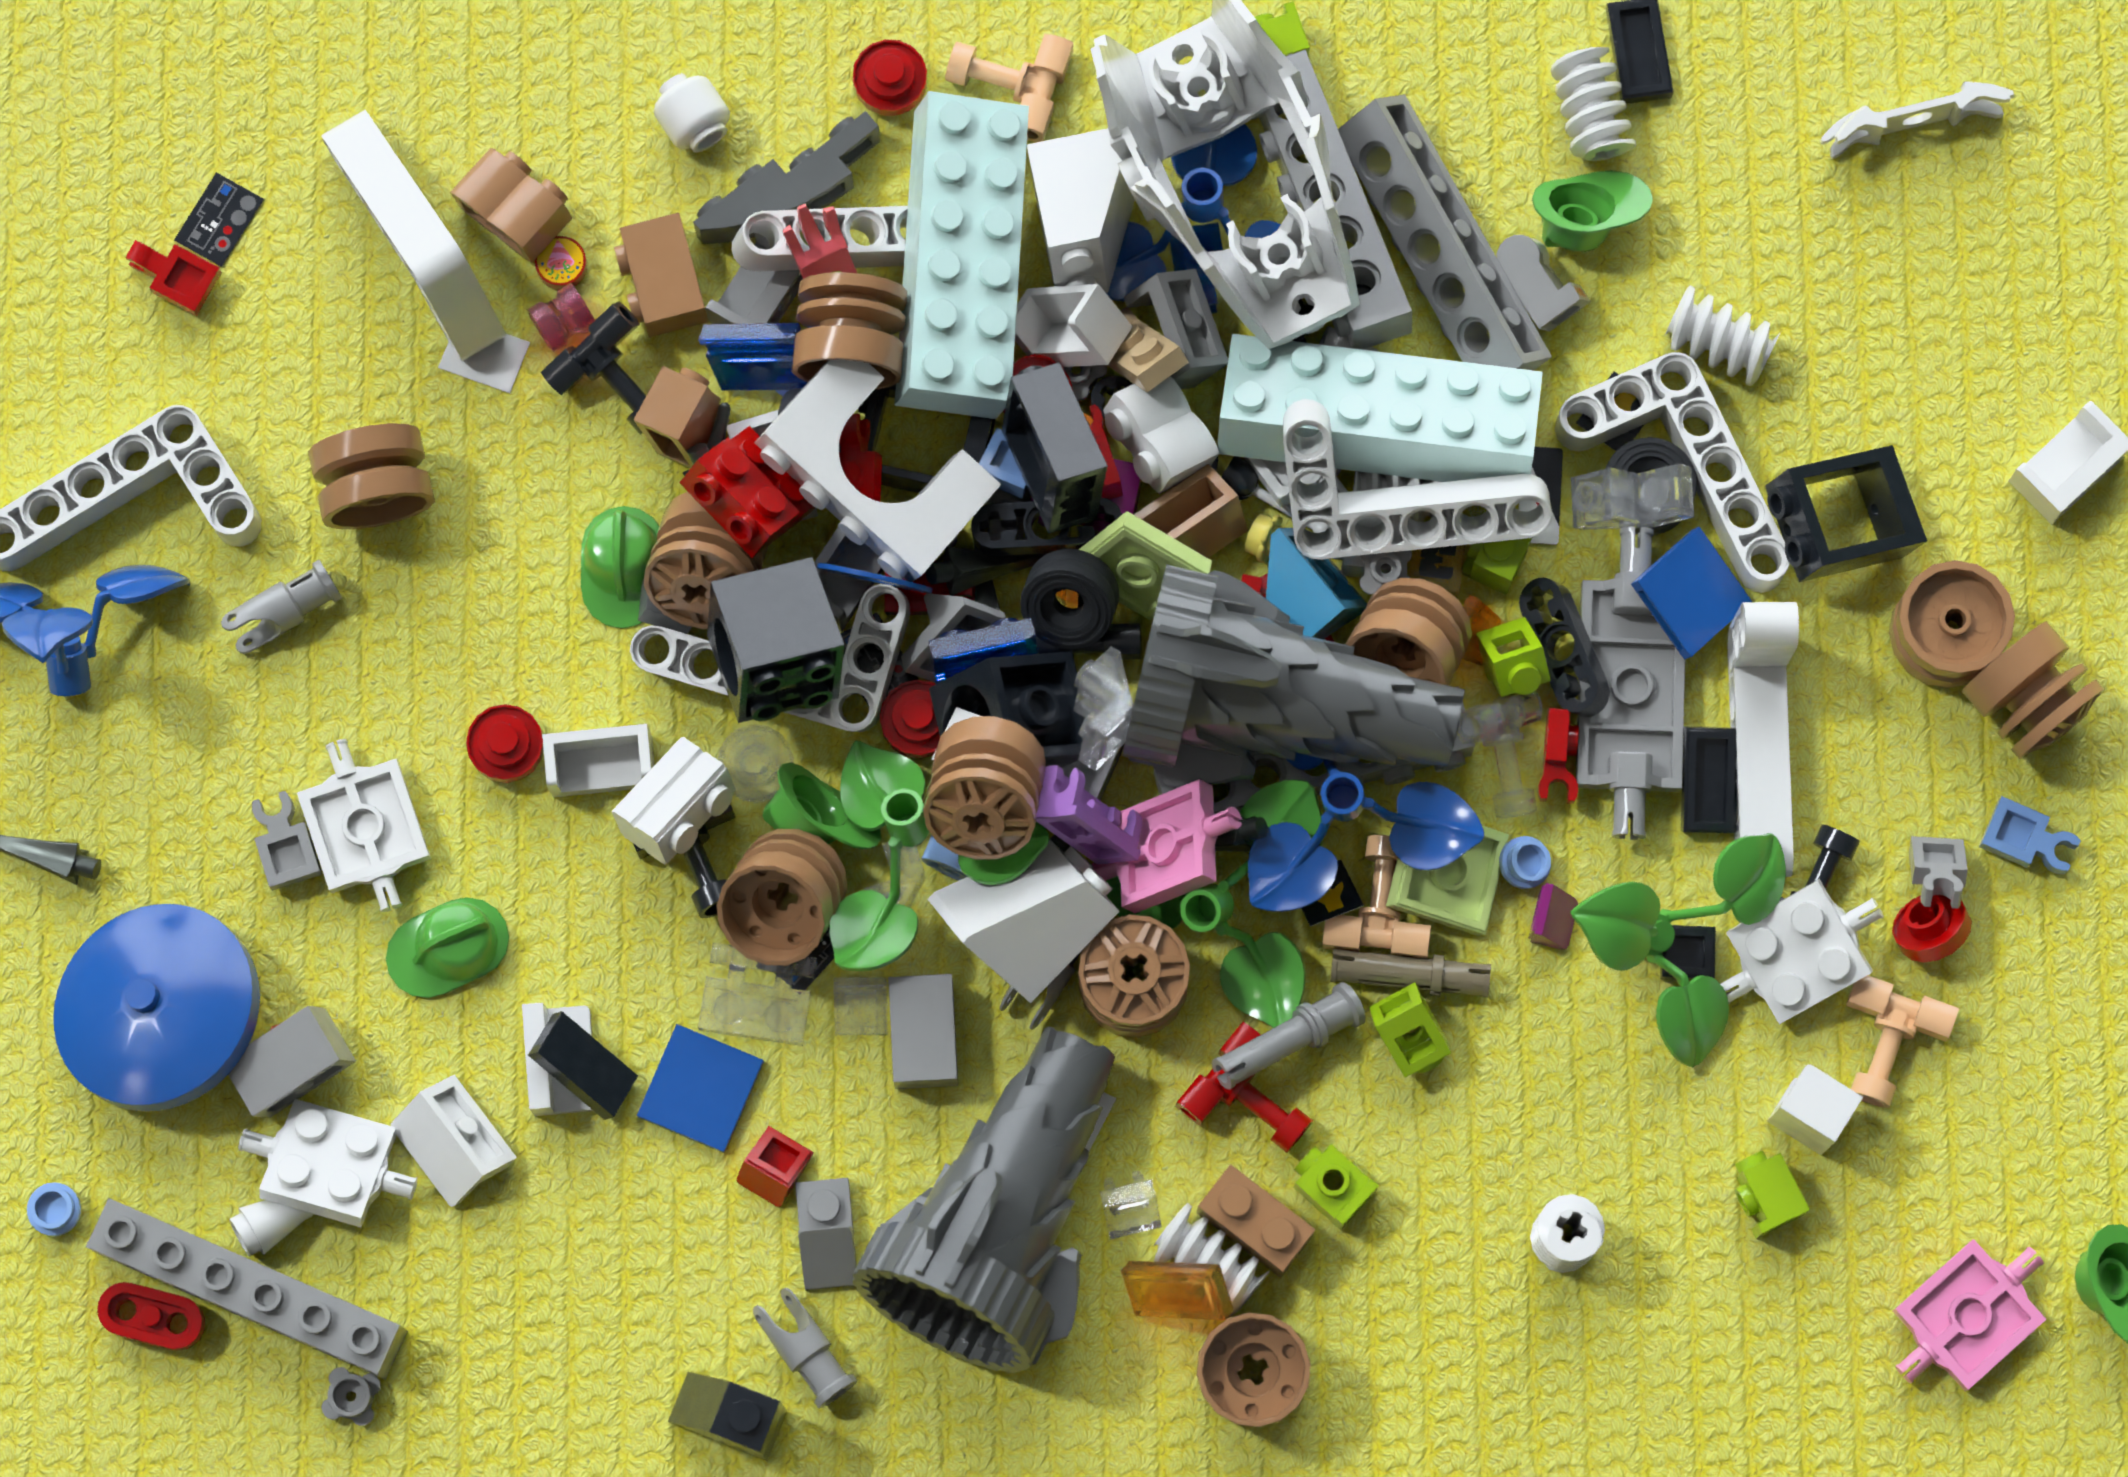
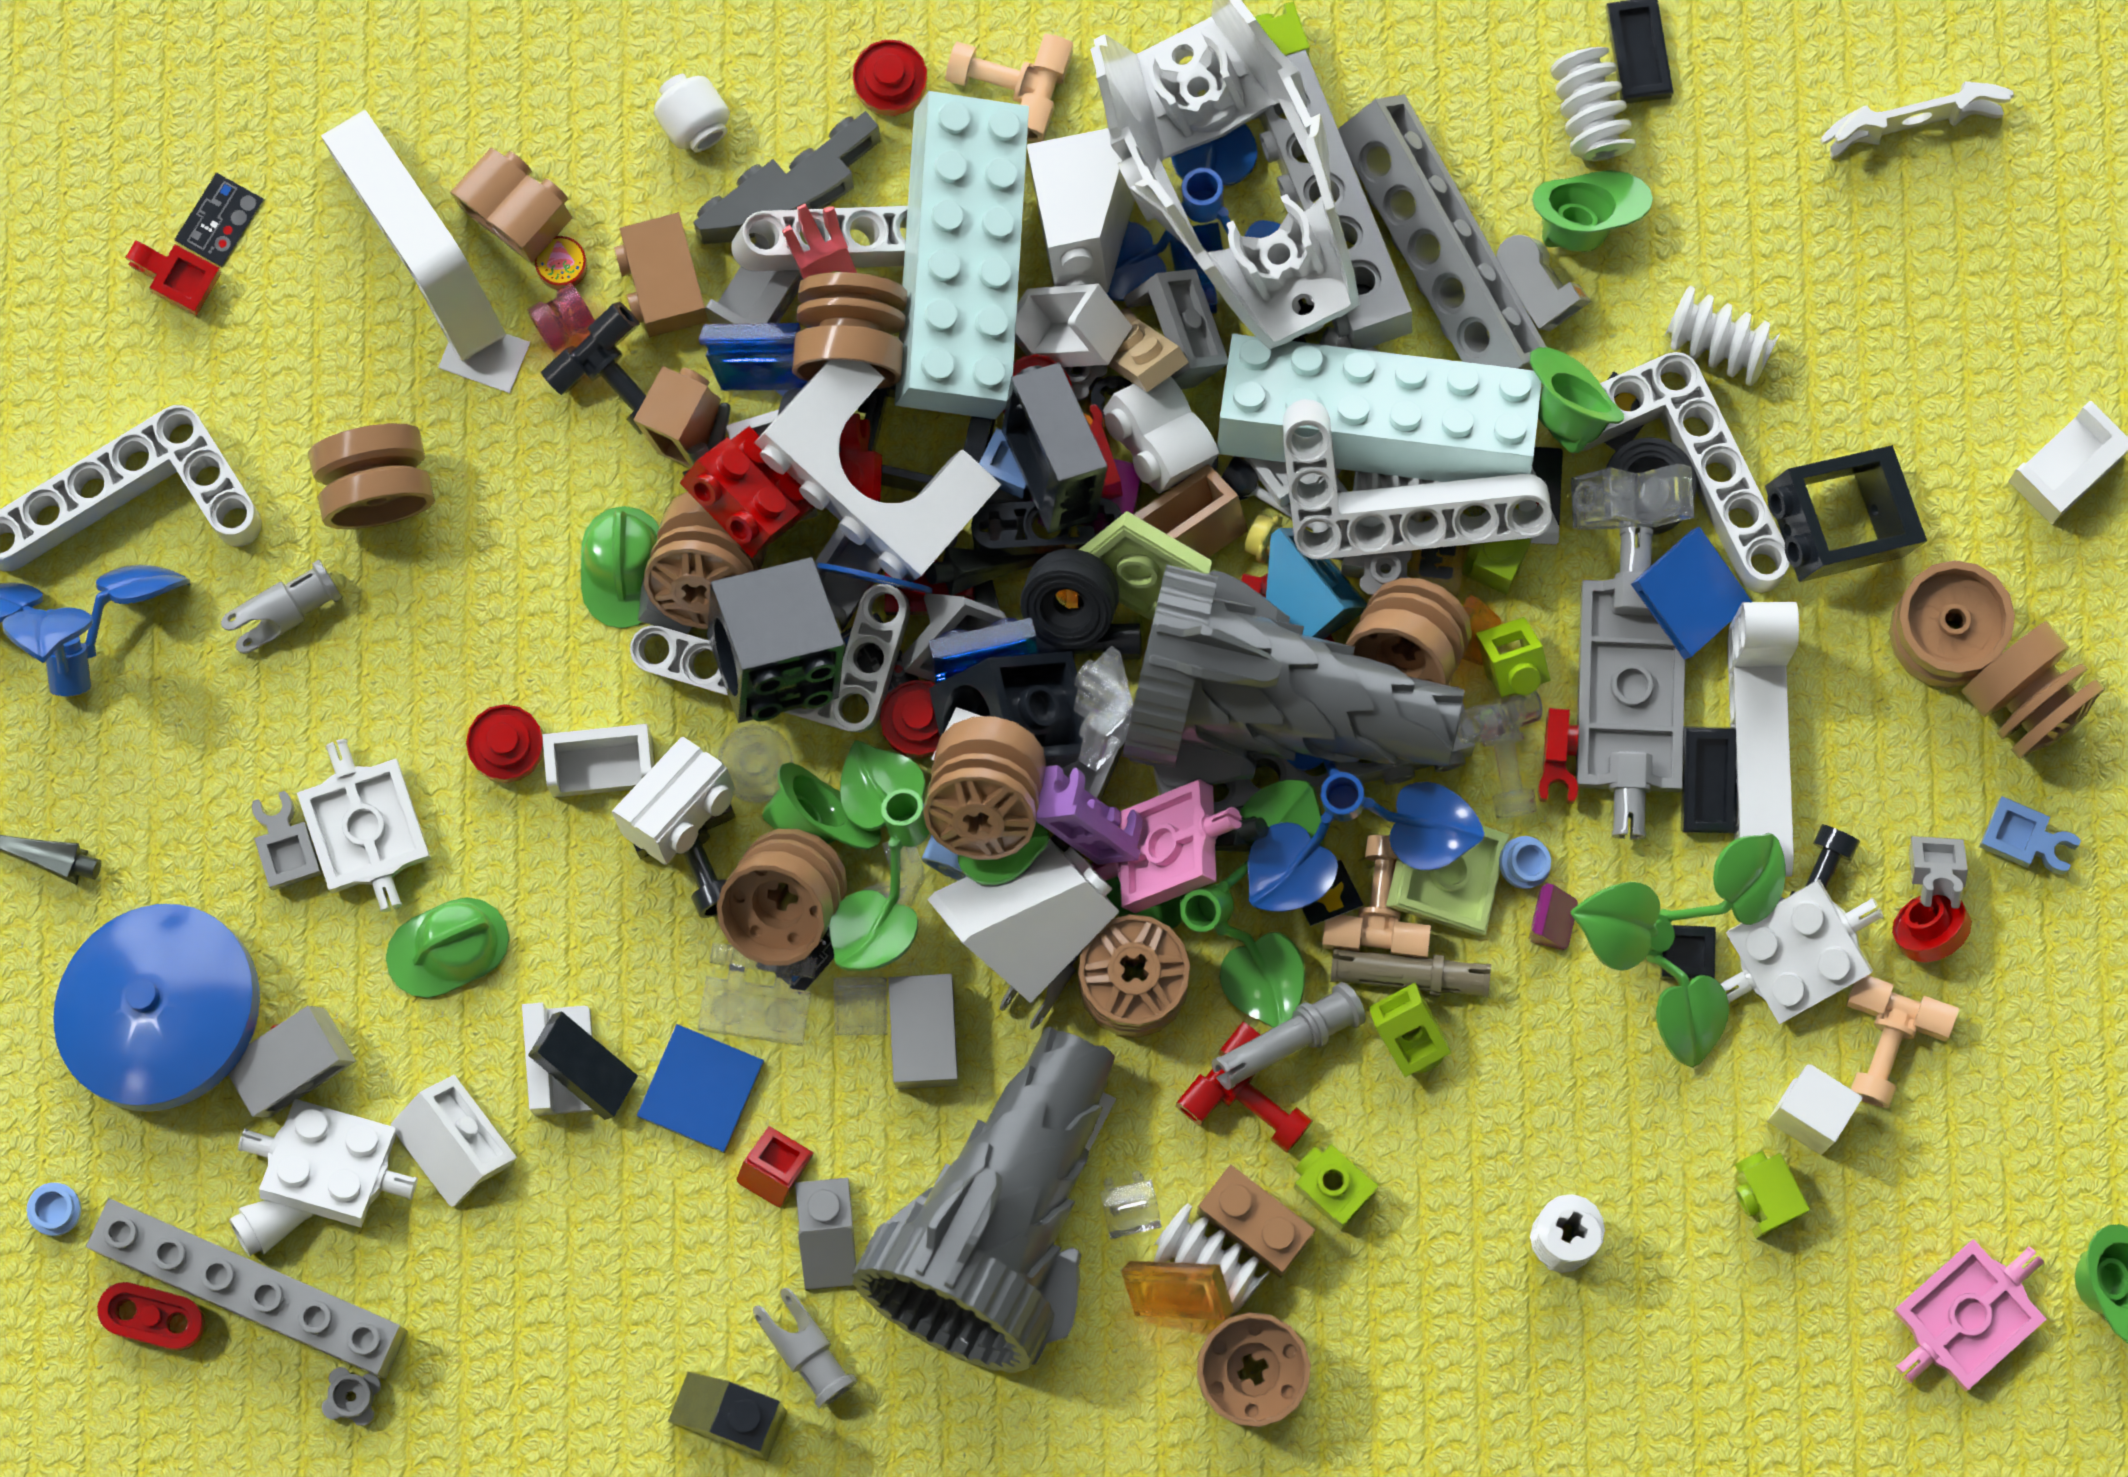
(1571, 399): none -> bright green piece
(1583, 658): black beam -> none

